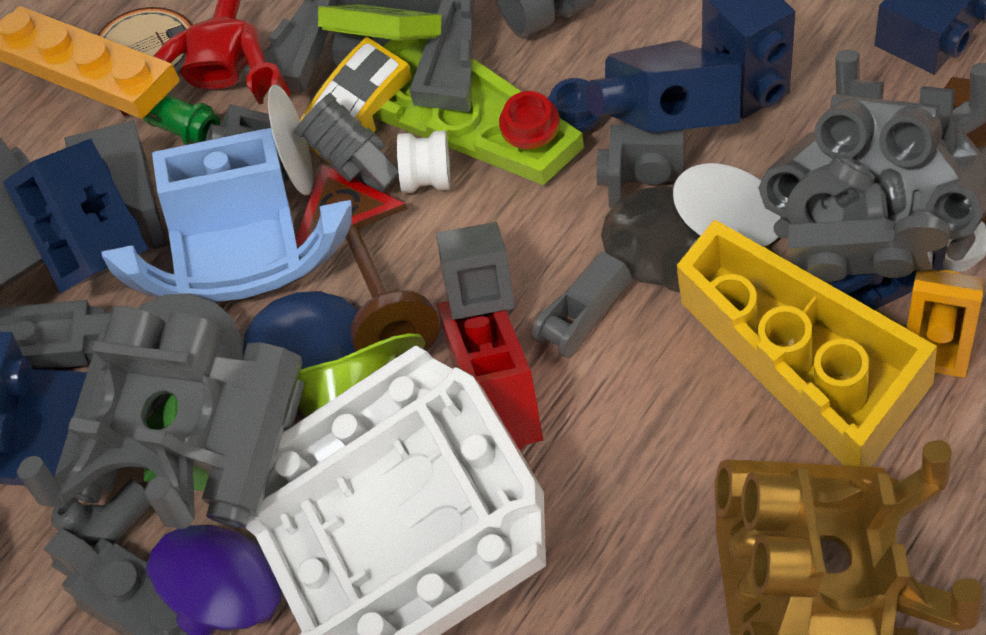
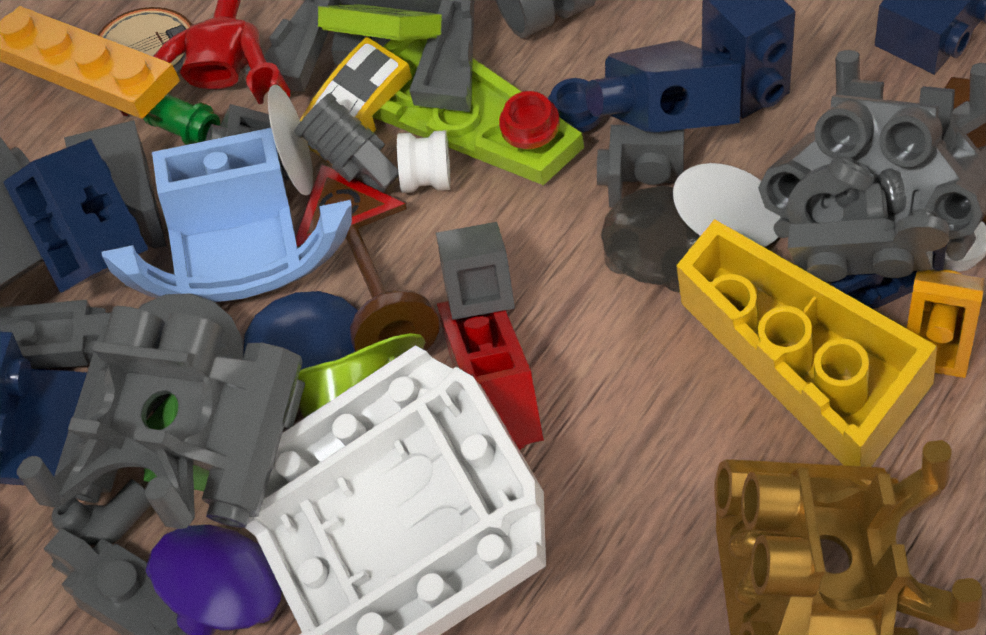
(585, 302): dark grey bar -> none

